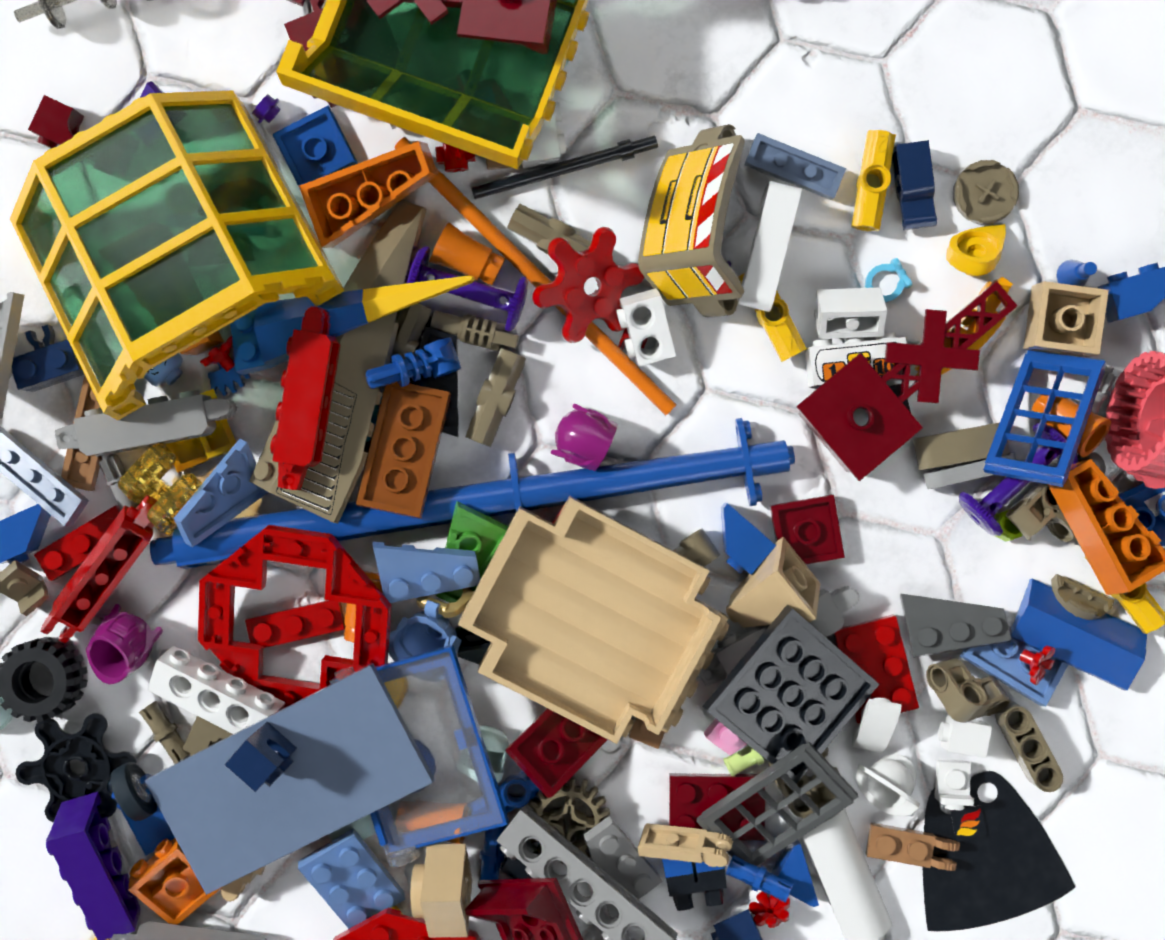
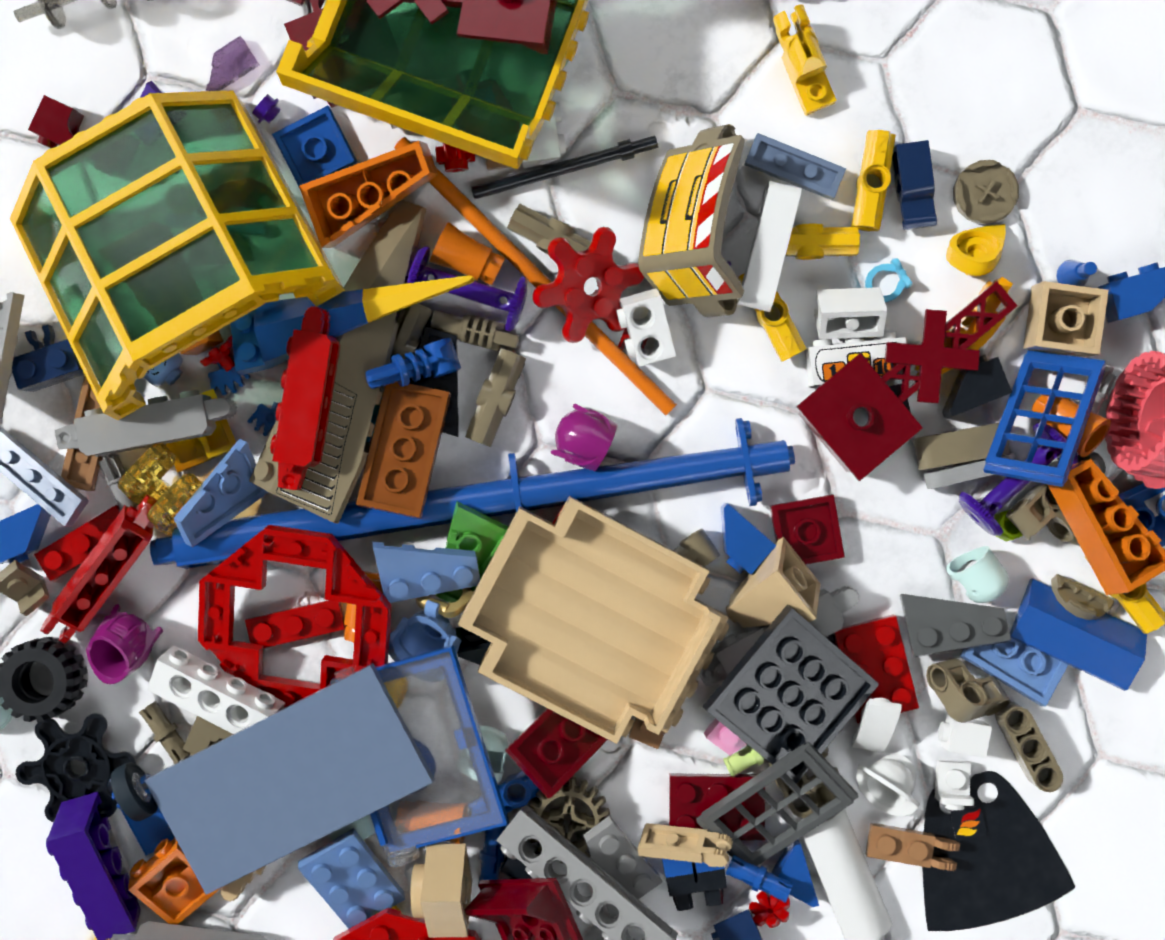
(231, 64): none -> clear purple tile
(262, 757): dark blue brick -> none
(264, 416): none -> blue piece
(804, 61): none -> yellow plate
(816, 241): none -> yellow piece
(977, 387): none -> black slope
(982, 580): none -> light aqua helmet
(1038, 662): red plant -> none

